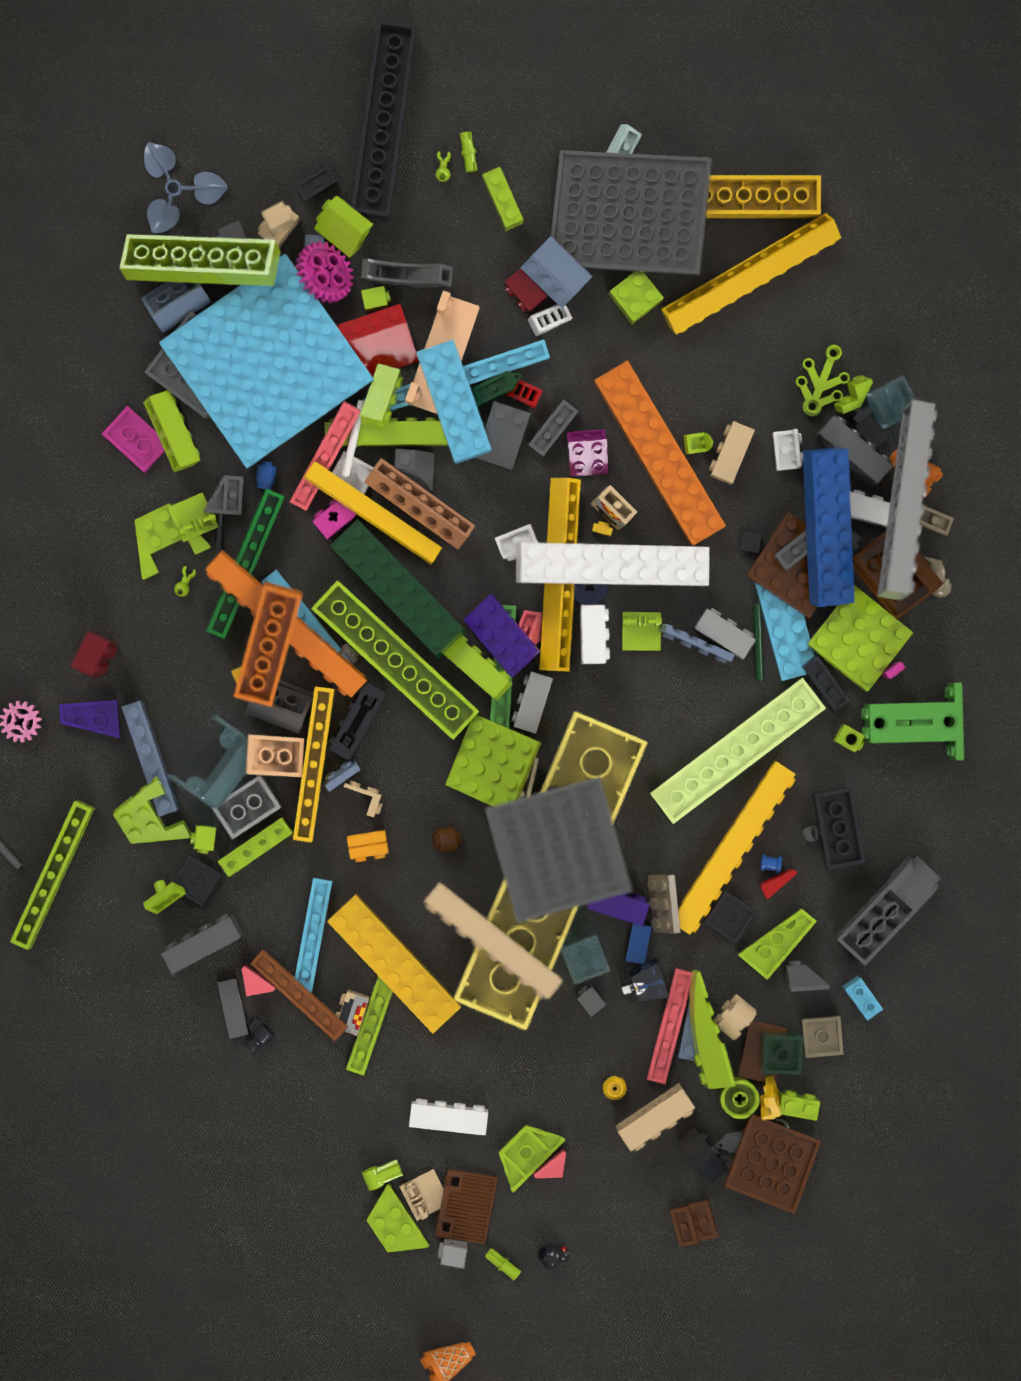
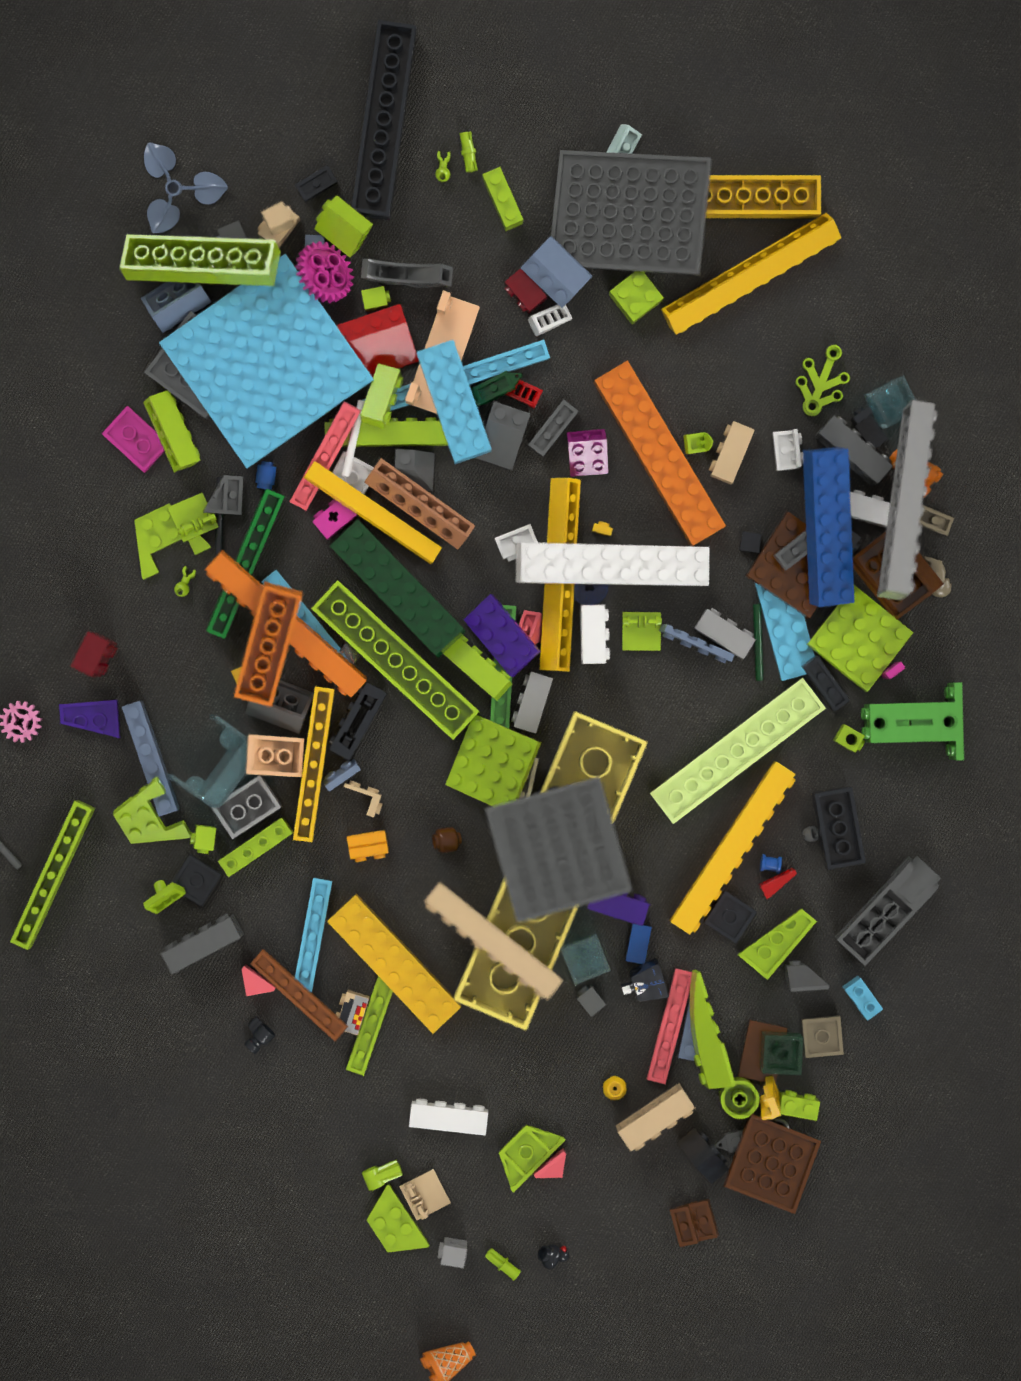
(233, 1008): dark grey tile -> none
(466, 1206): reddish brown window -> none
(613, 507): tan brick -> none
(663, 903): dark tan plate -> none
(735, 1016): tan brick -> none
(858, 390): lime slope -> none

